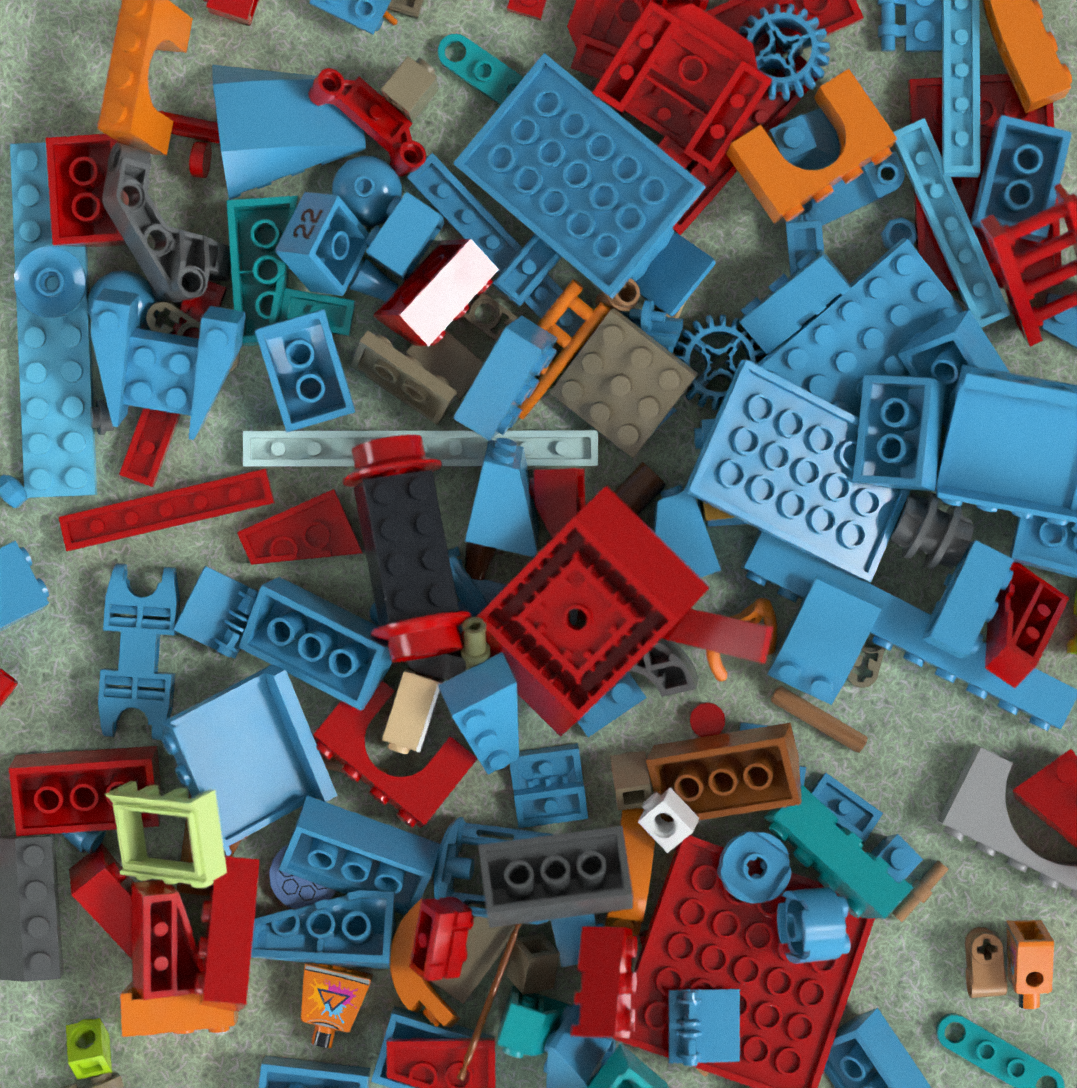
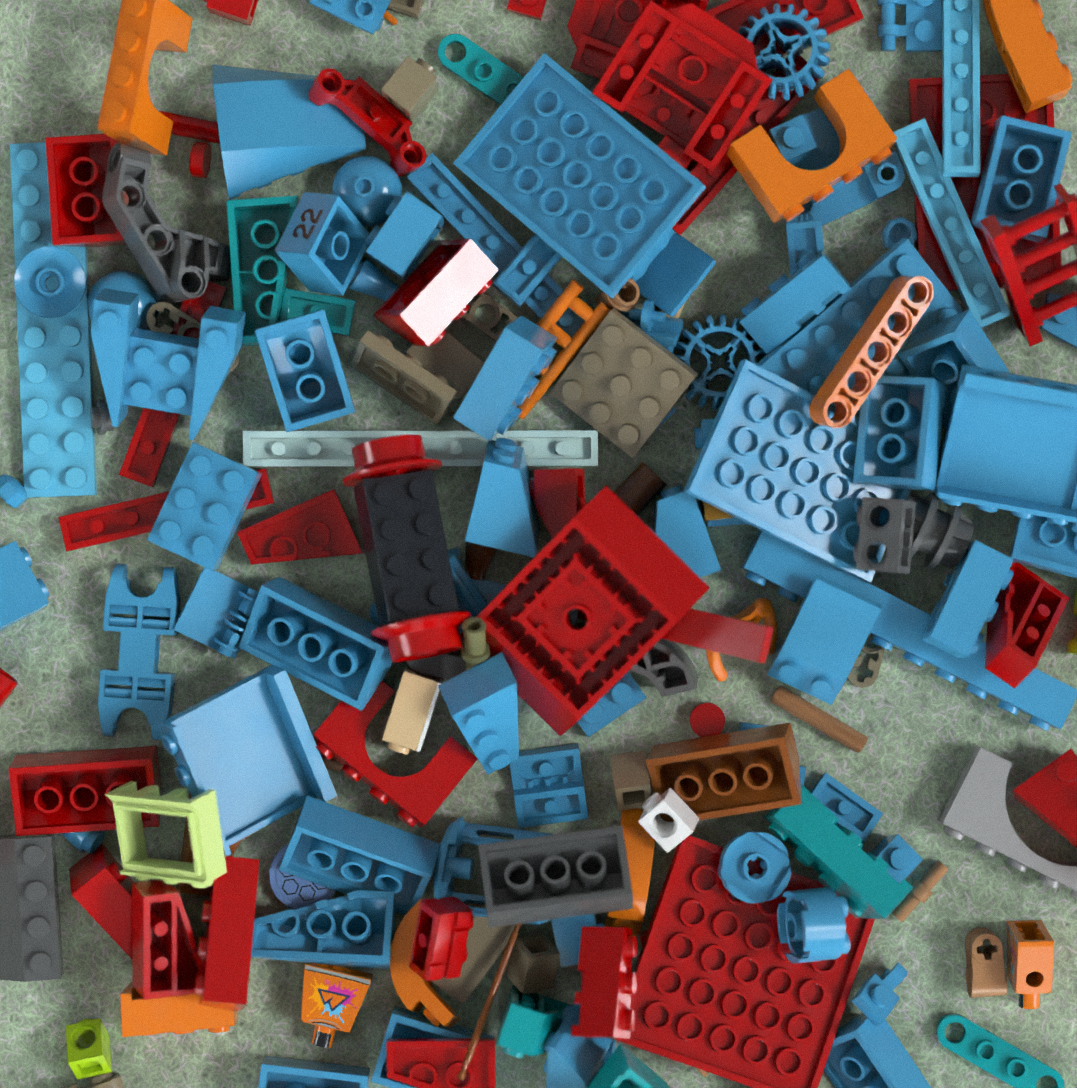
(204, 506): none -> dark azure brick
(704, 1026): dark azure hinge -> none
(877, 995): none -> dark azure plate
(886, 345): none -> orange beam
(895, 535): none -> dark grey brick

